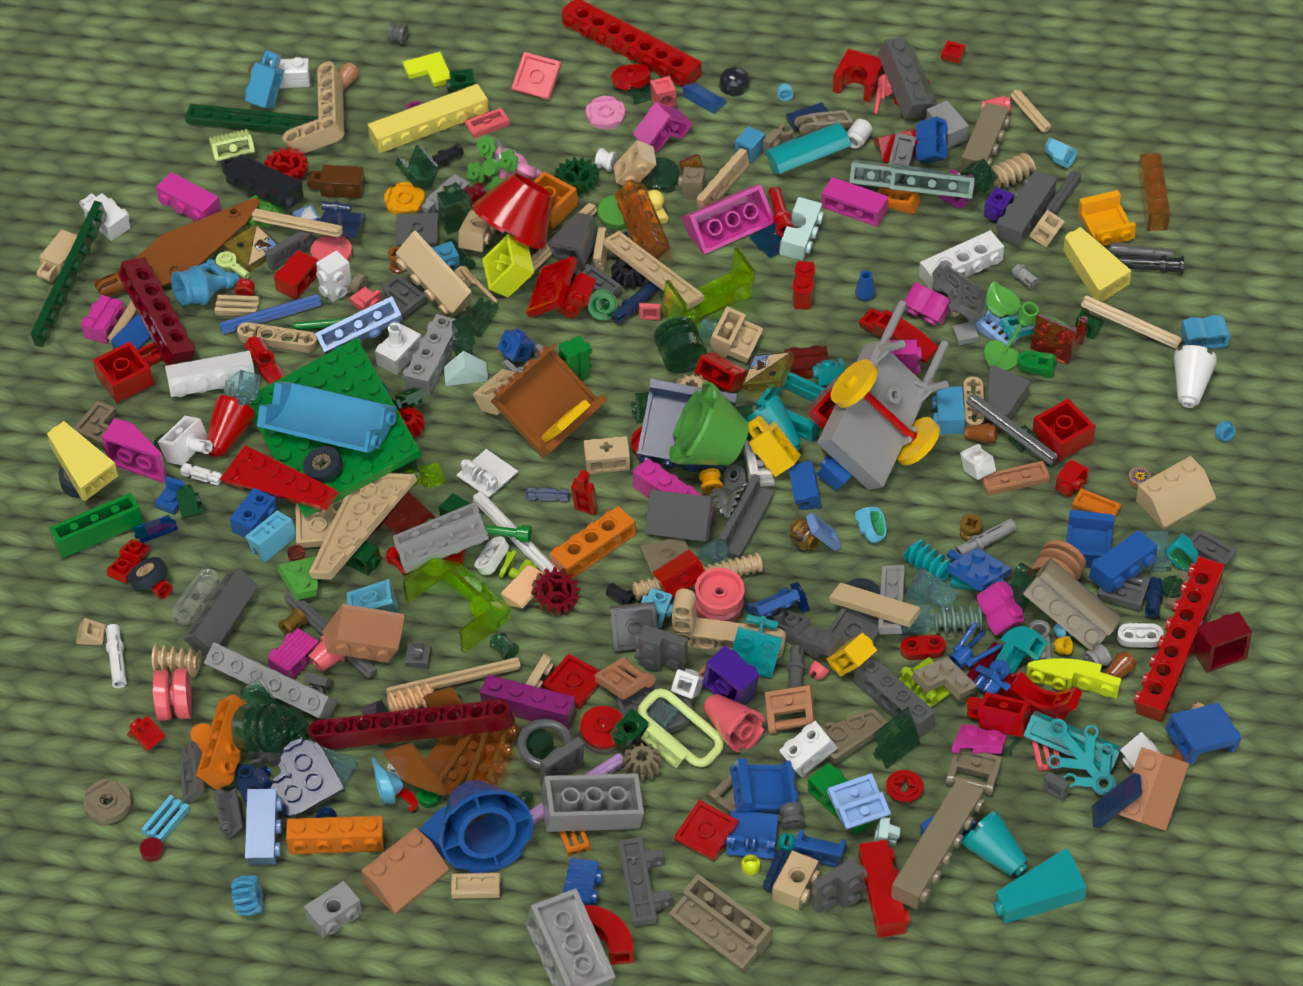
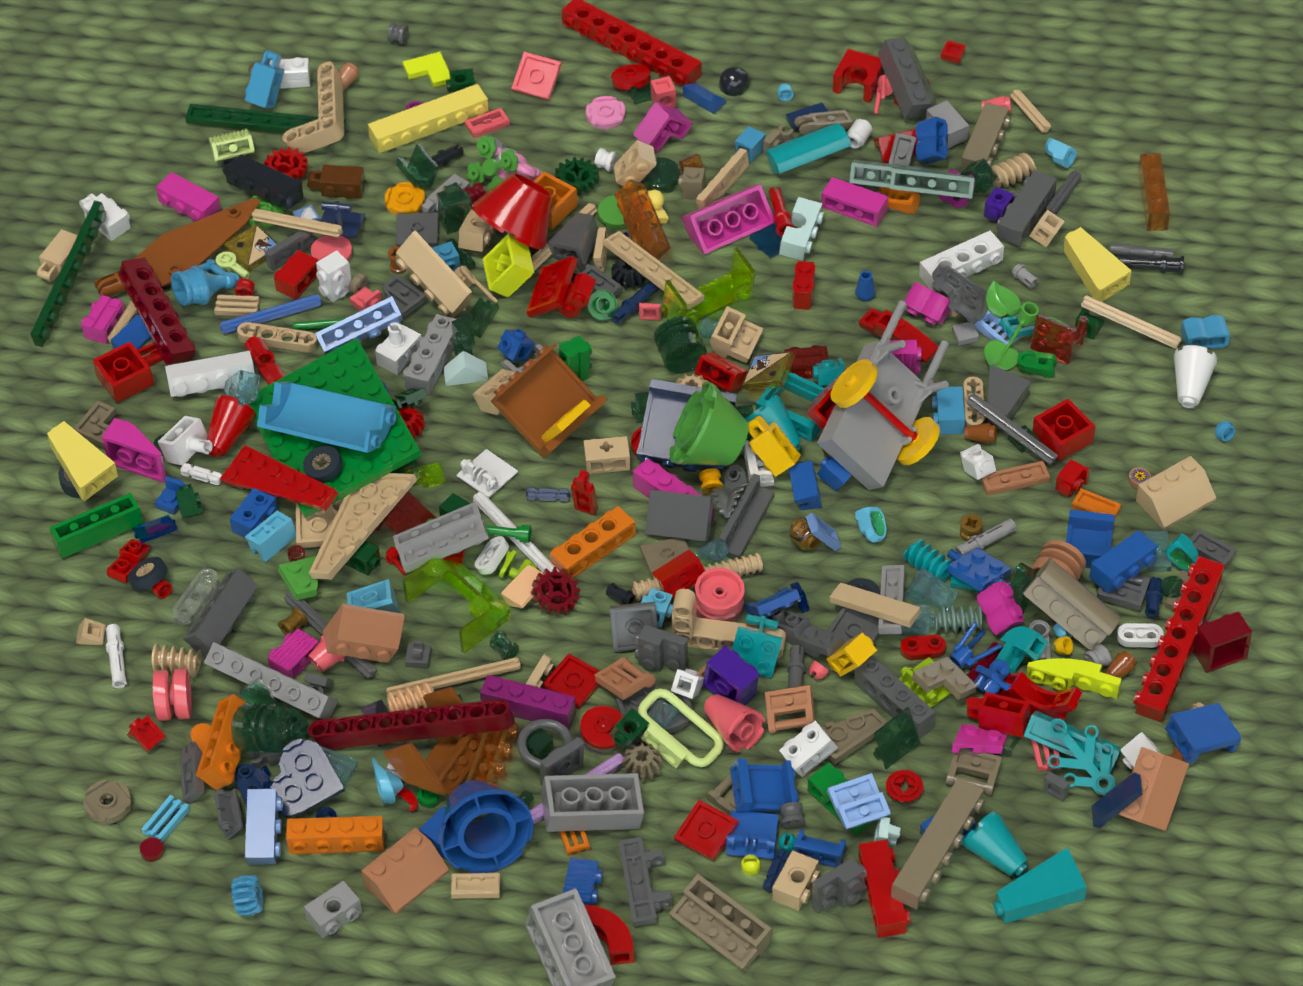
(1106, 218): light orange panel -> none

